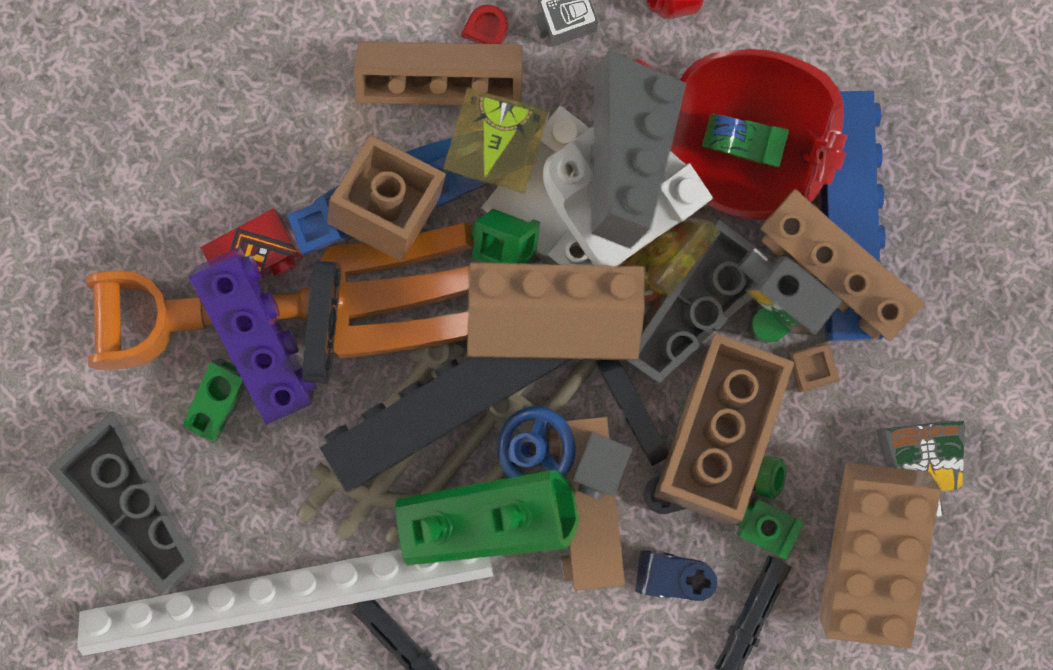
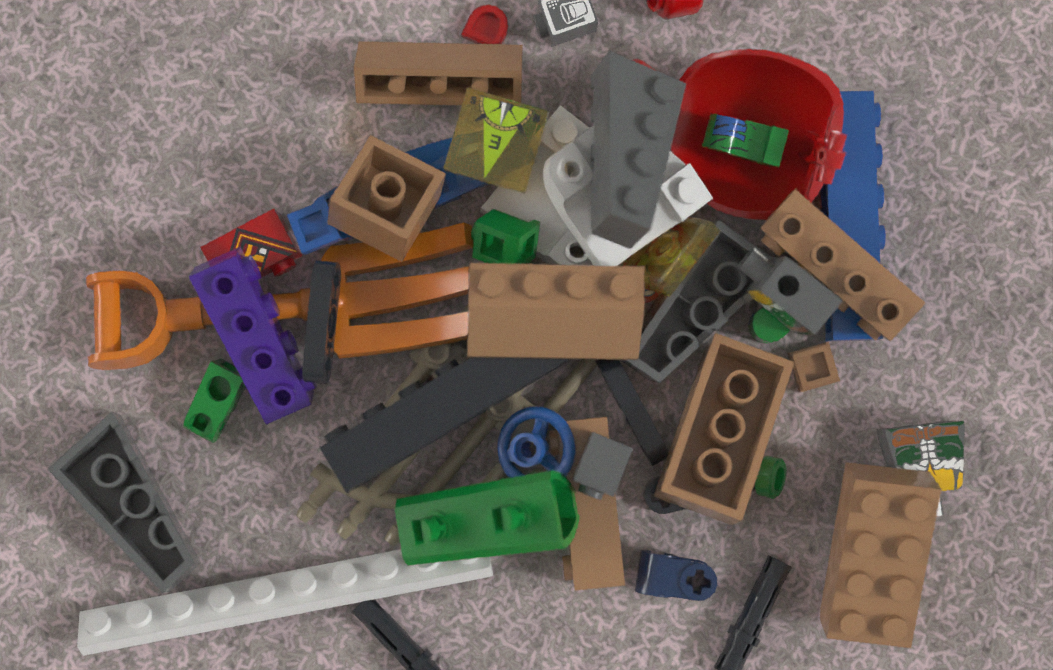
(784, 534): green brick -> none

